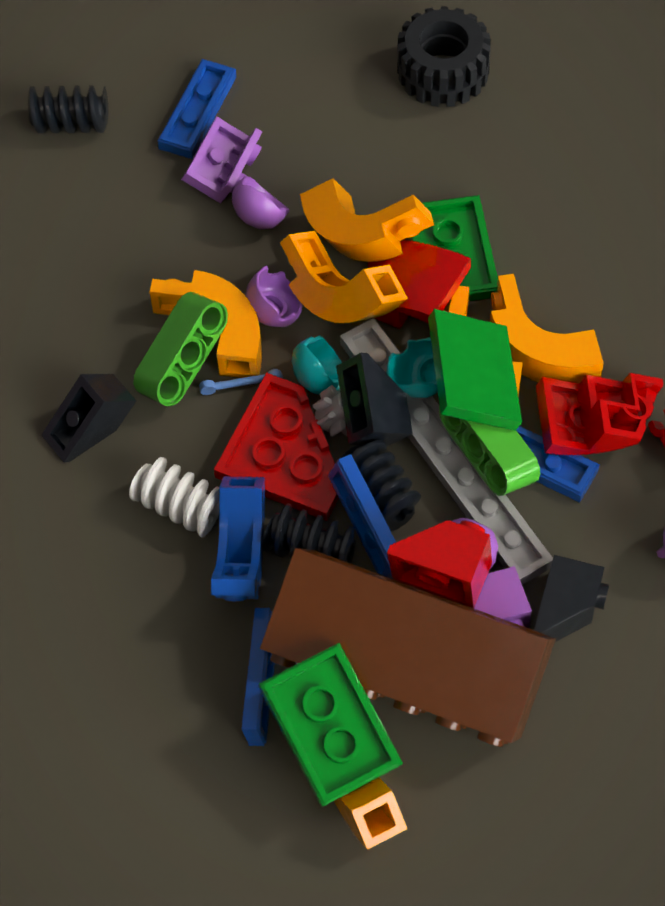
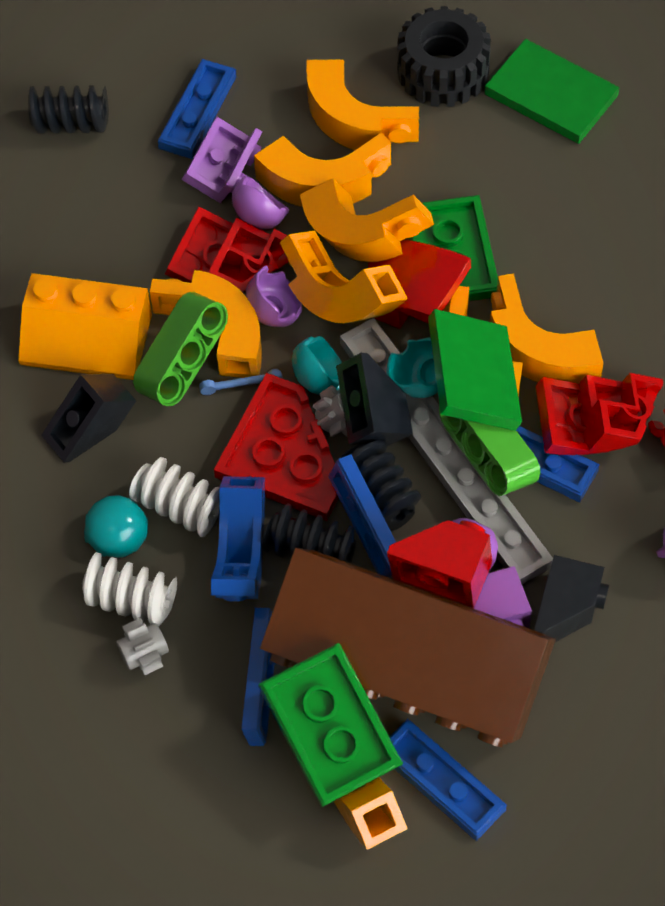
(83, 326): none -> light orange slope
(115, 526): none -> teal hair
(126, 591): none -> white piece
(142, 646): none -> light grey gear
(226, 250): none -> red slope
(290, 172): none -> light orange arch
(348, 119): none -> light orange arch
(445, 781): none -> blue tile
(552, 91): none -> green tile

